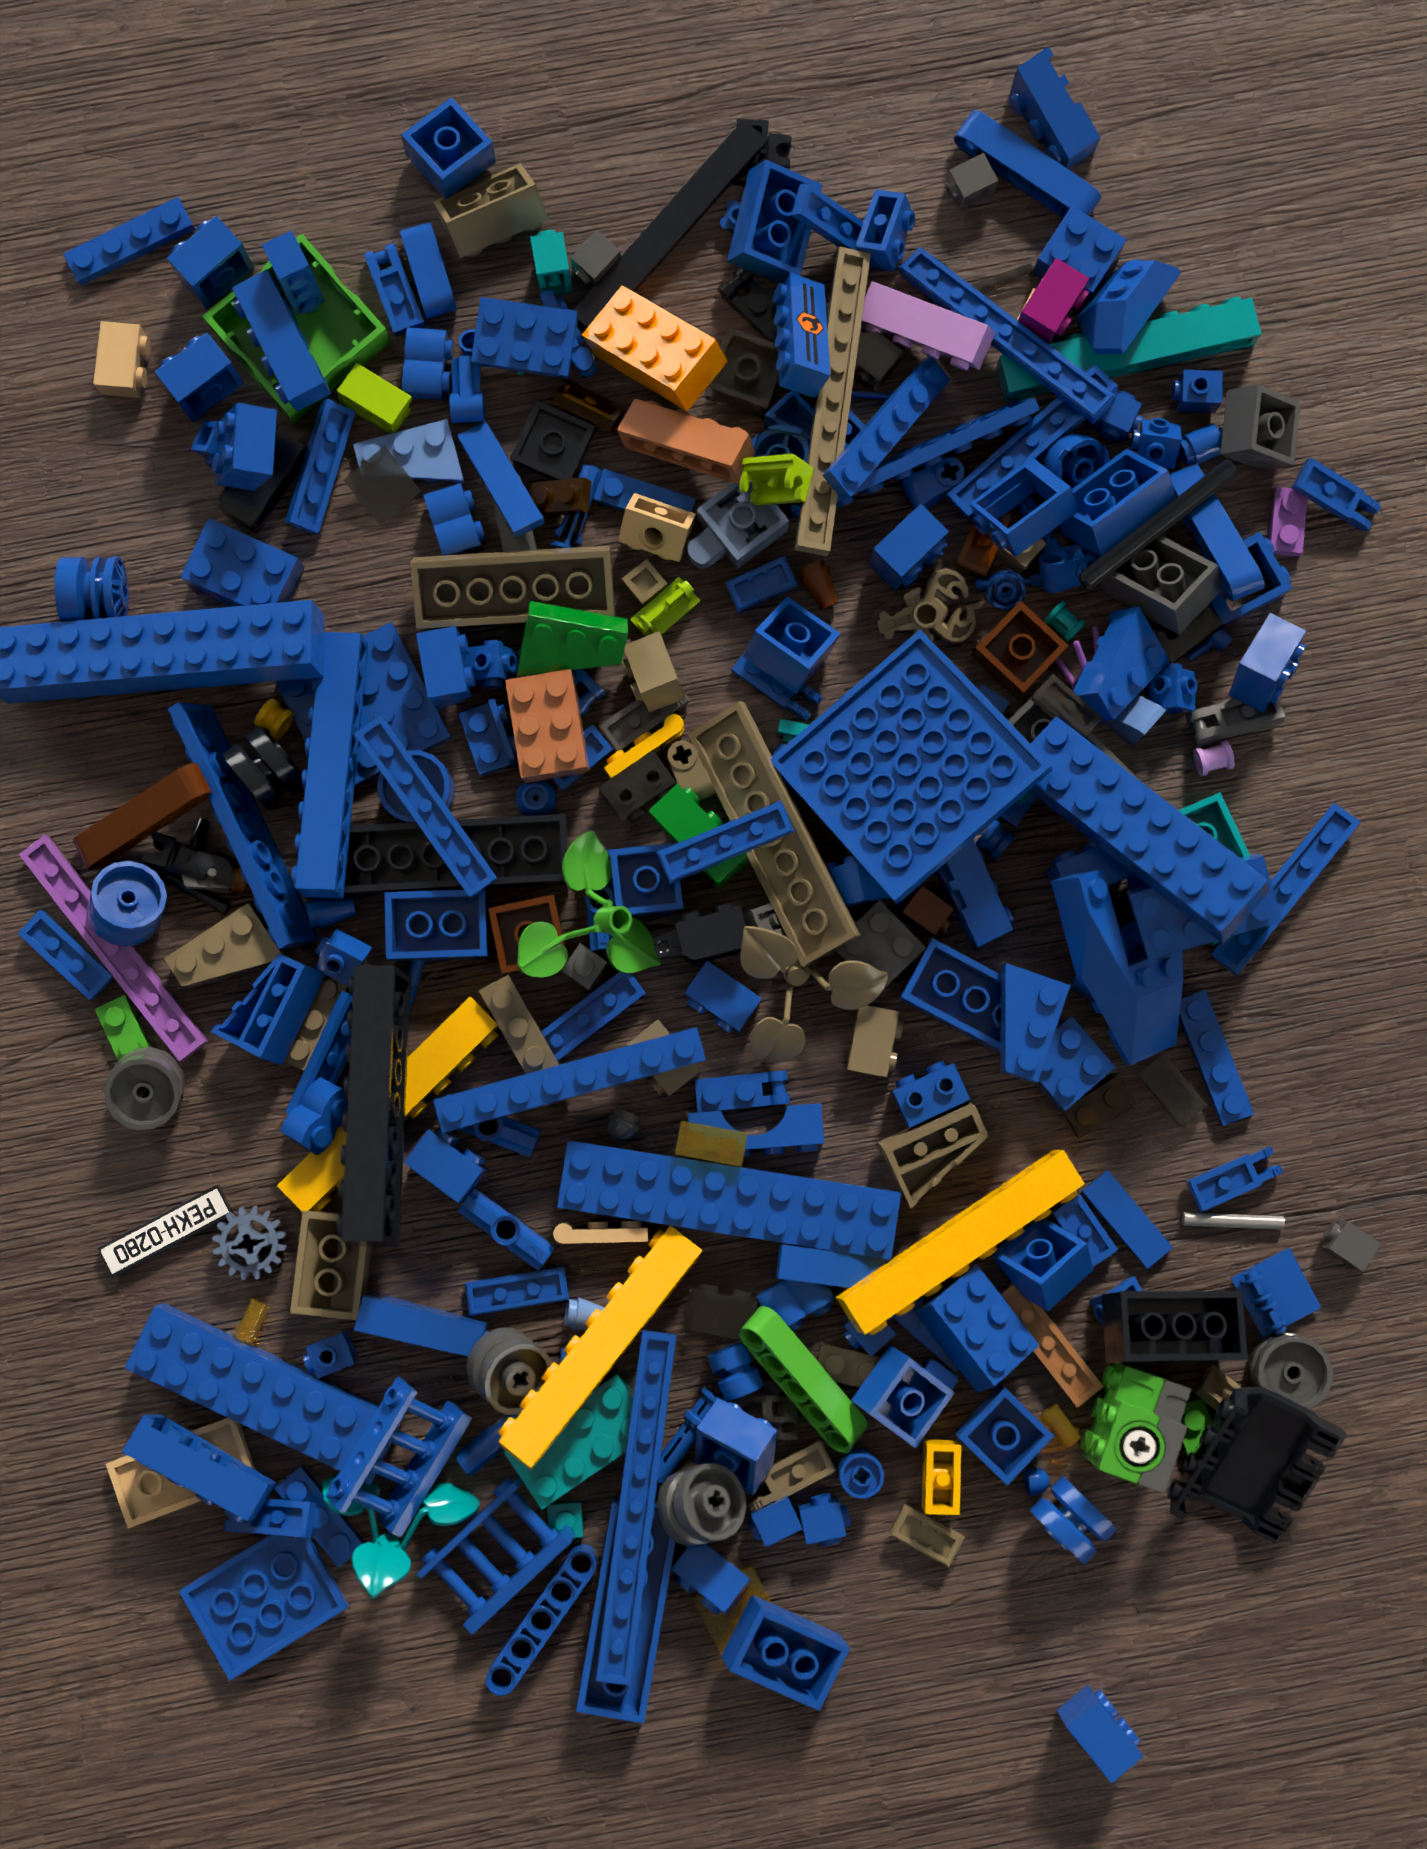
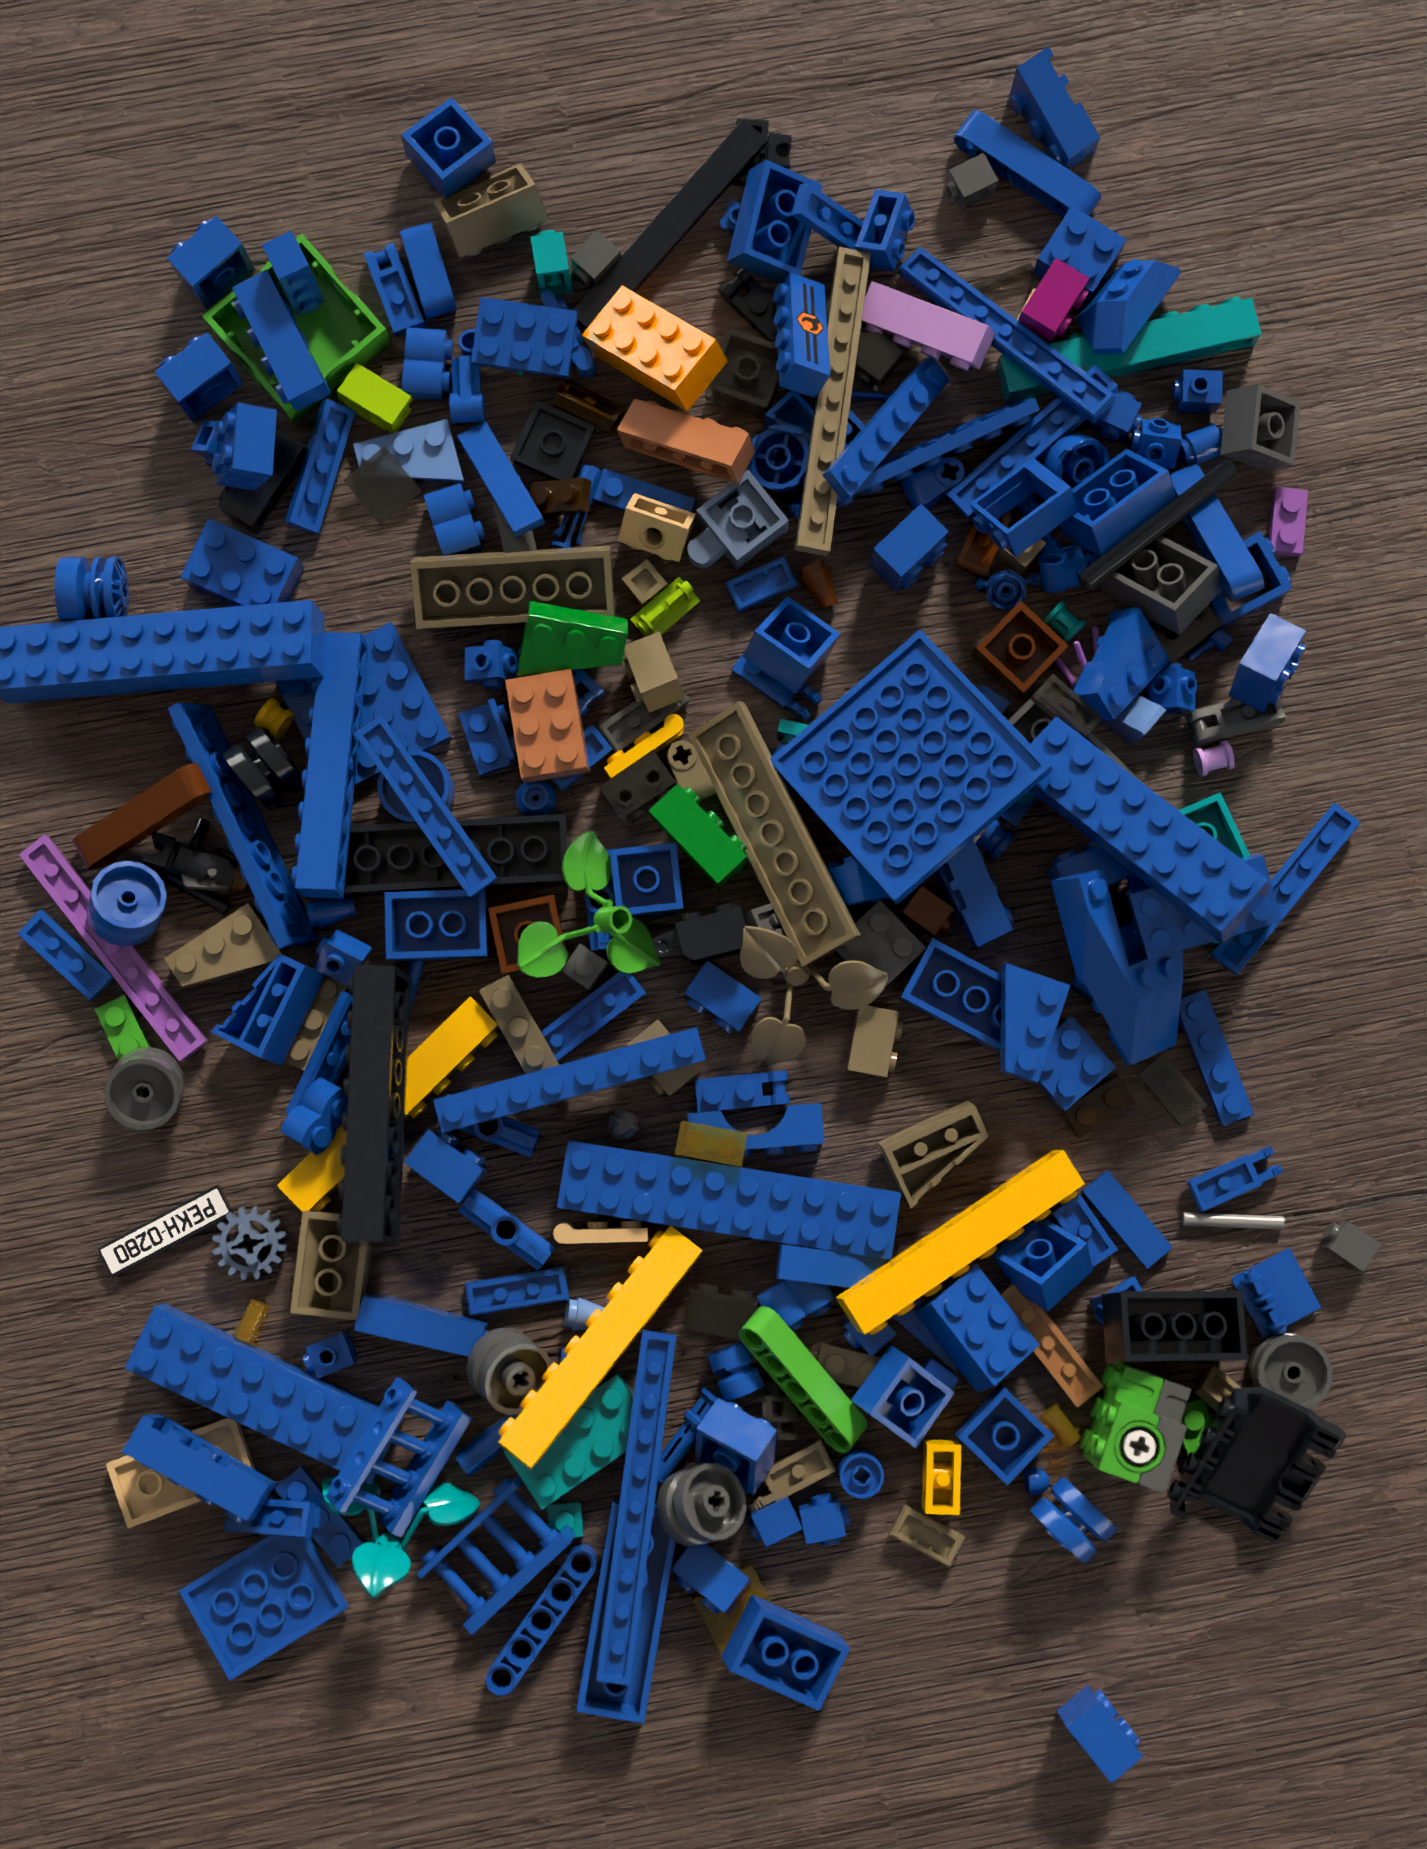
(121, 359): tan brick -> none
(128, 241): blue plate -> none
(445, 667): blue slope -> none
(725, 842): blue tile -> none
(776, 479): lime hinge -> none
(929, 1094): blue brick -> none
(931, 610): dark tan animal -> none
(1334, 494): blue hinge -> none

